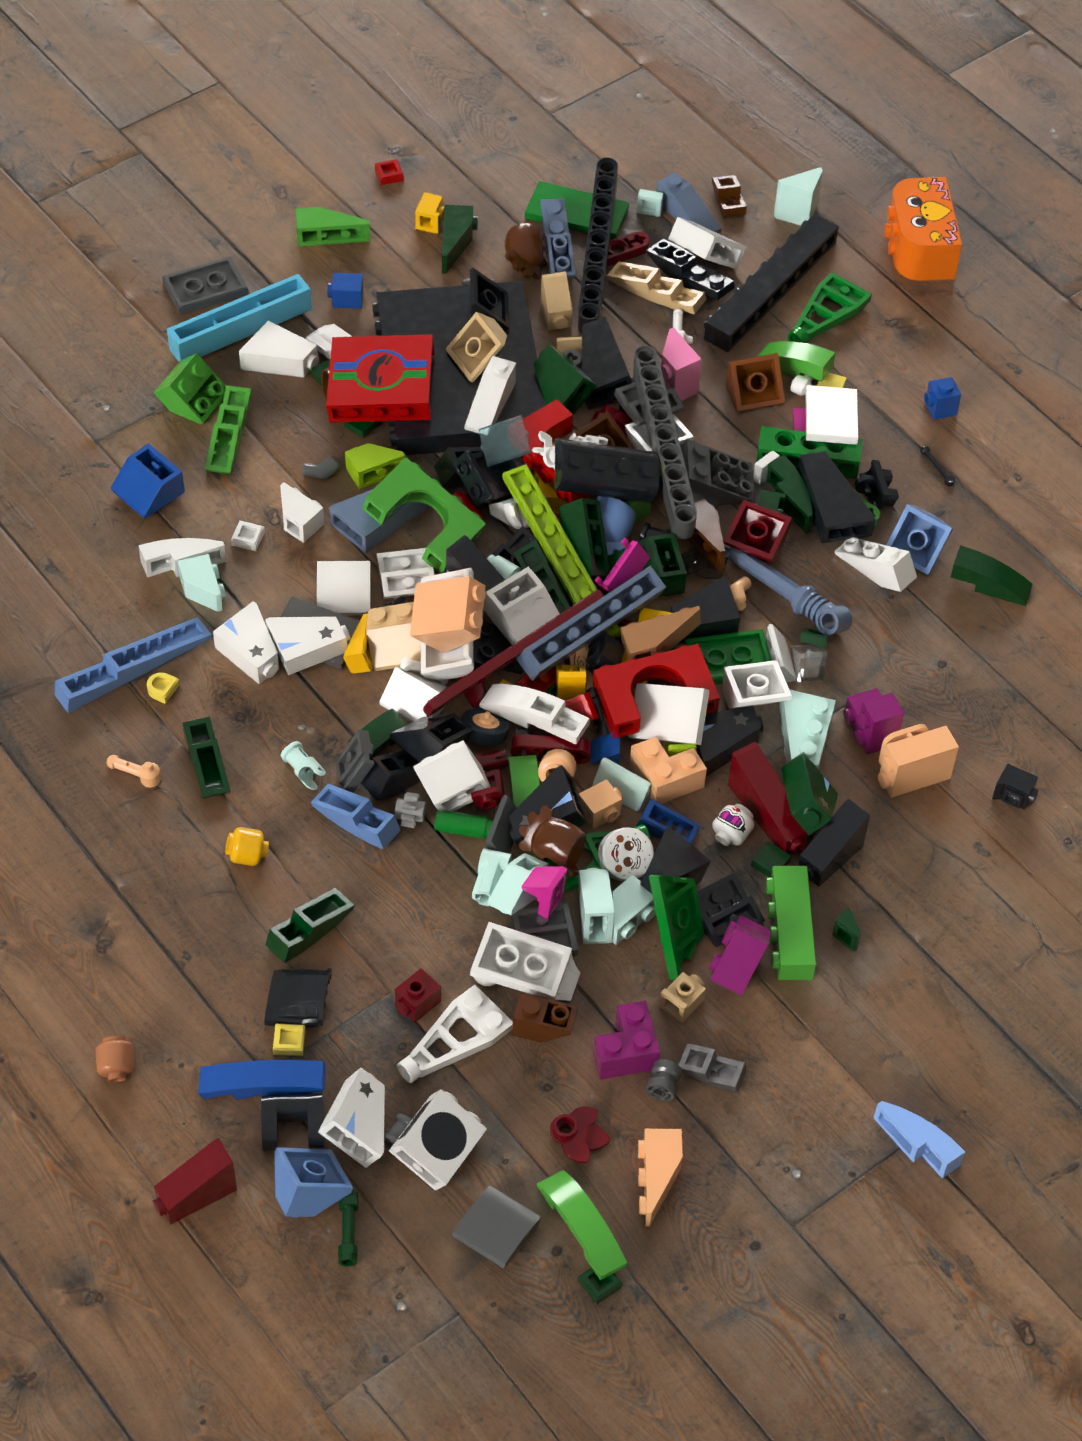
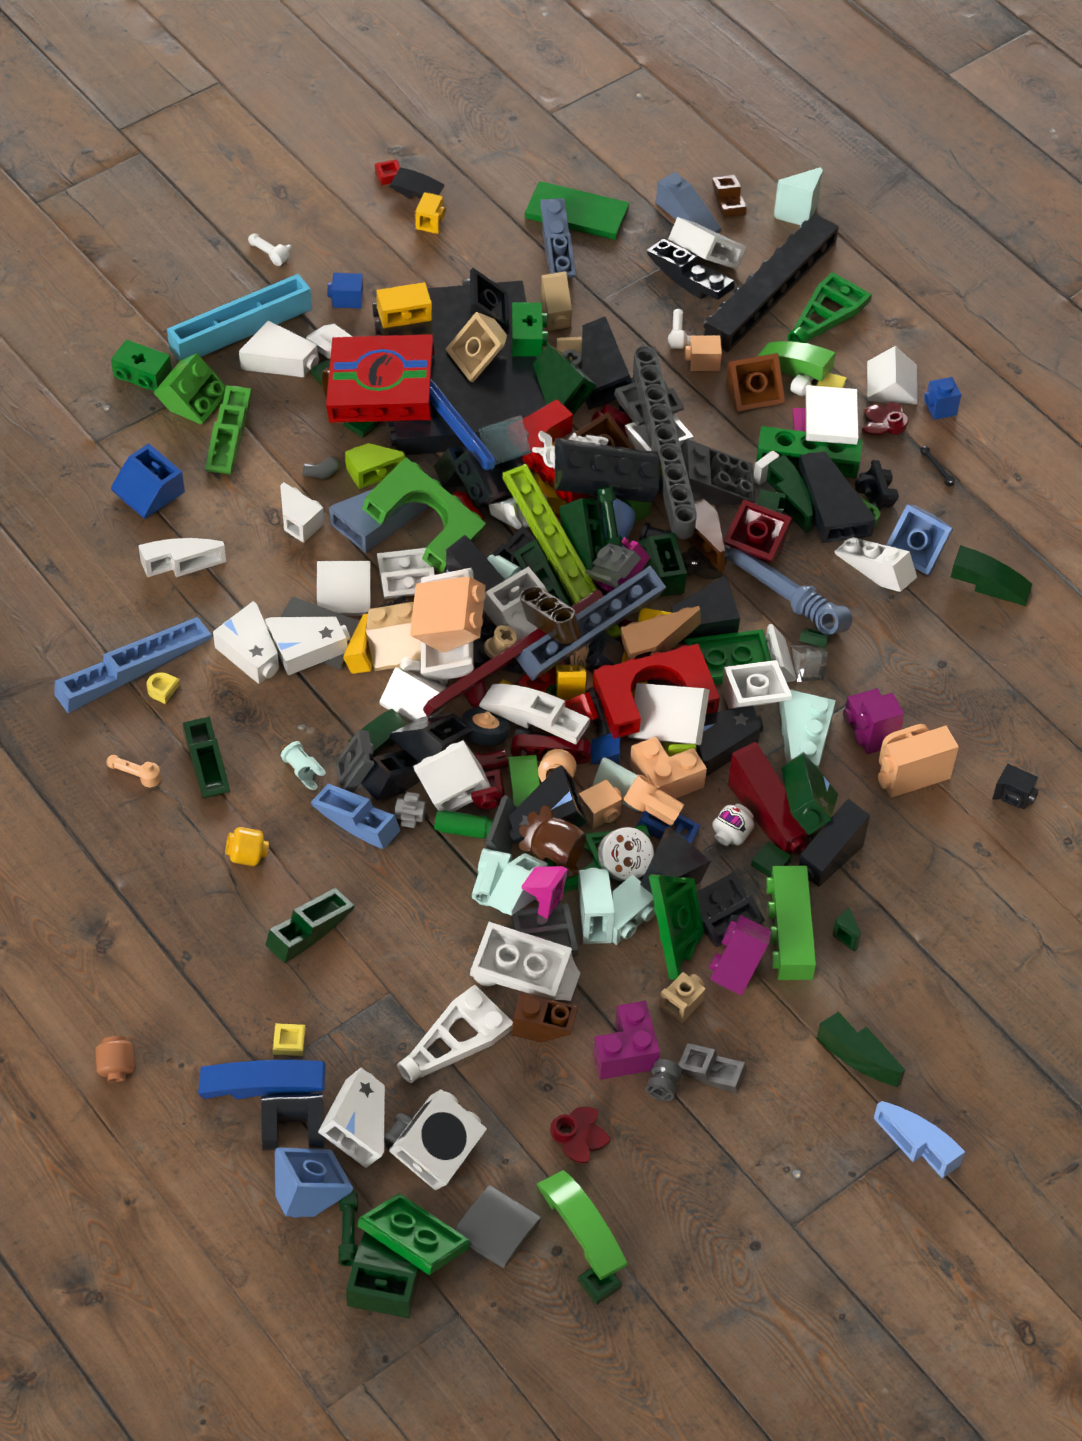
(140, 365): none -> green brick
(196, 1183): dark red slope -> none
(200, 581): light aqua slope -> none
(205, 285): dark grey tile -> none
(247, 536): white tile -> none
(277, 254): none -> white piece
(297, 997): black slope -> none
(327, 226): bright green slope -> none
(381, 1280): none -> dark green slope
(404, 305): none -> yellow brick
(414, 183): none -> black slope
(414, 1233): none -> green tile
(417, 995): dark red brick -> none
(457, 233): dark green slope -> none
(461, 428): none -> blue axle
(492, 393): white slope -> none
(503, 638): none -> tan bush
(525, 249): reddish brown piece -> none
(528, 329): none -> green brick
(550, 615): none -> dark brown beam
(598, 242): black beam -> none
(606, 497): none -> dark green bar
(612, 564): none -> dark grey plate
(632, 246): dark red beam -> none
(647, 796): none -> light nougat piece
(649, 202): light aqua plate -> none
(650, 285): tan slope -> none
(662, 1164): light nougat slope -> none
(680, 366): bright pink slope -> none
(704, 353): none -> light nougat brick
(738, 590): light nougat arm -> none
(860, 1050): none -> dark green slope
(885, 419): none -> dark red plate
(892, 378): none -> white slope
(923, 230): orange brick -> none

